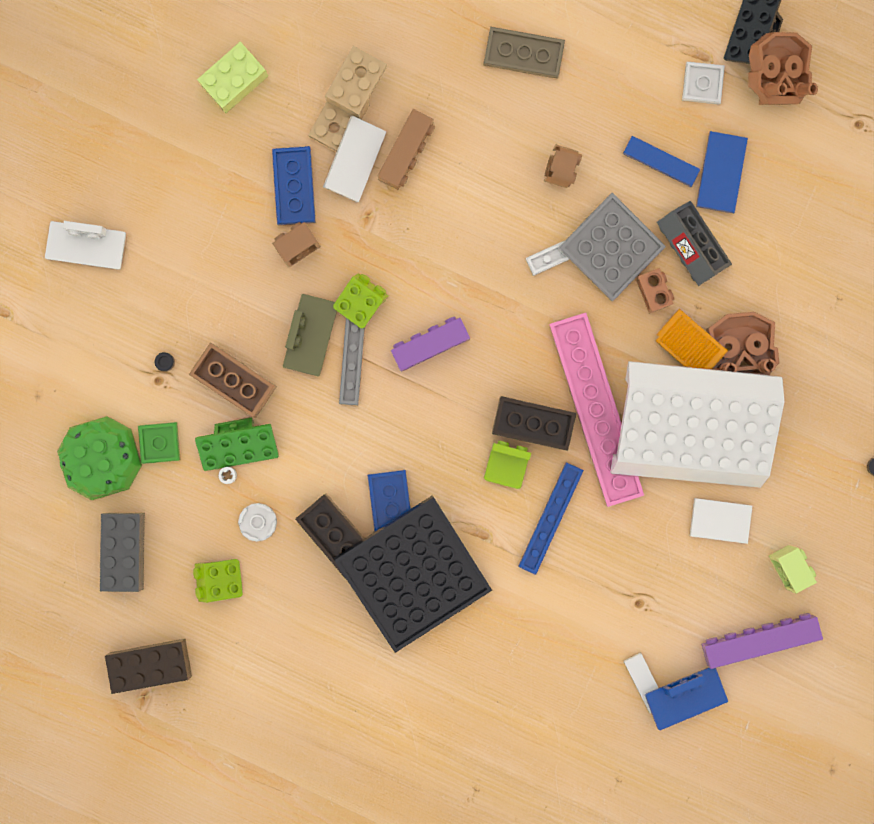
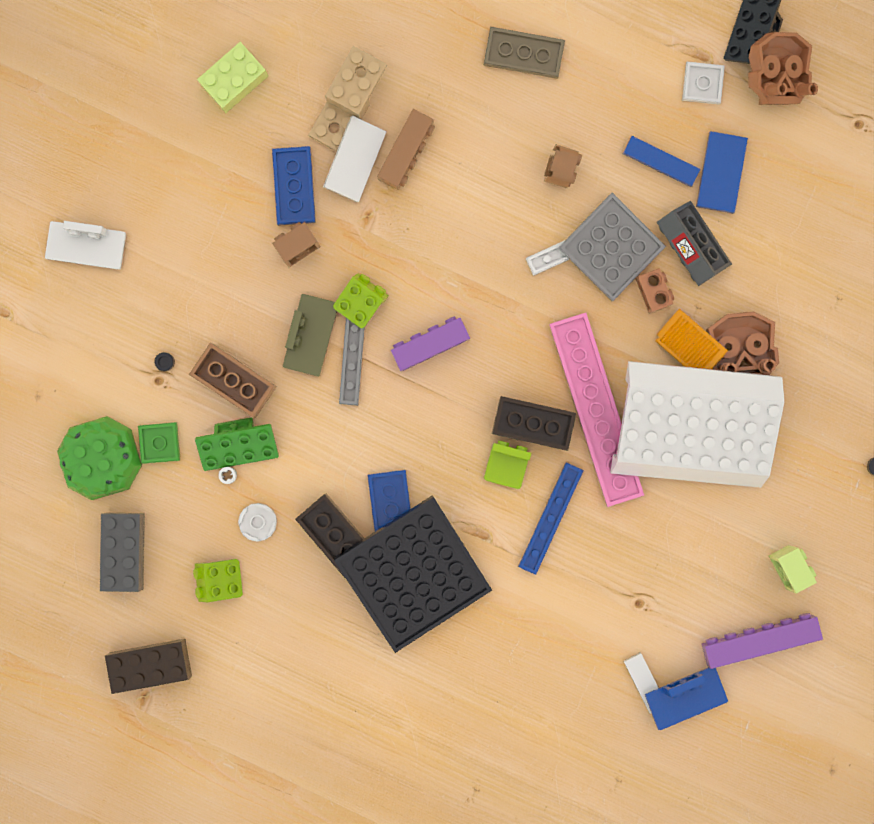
(721, 520): white tile -> none

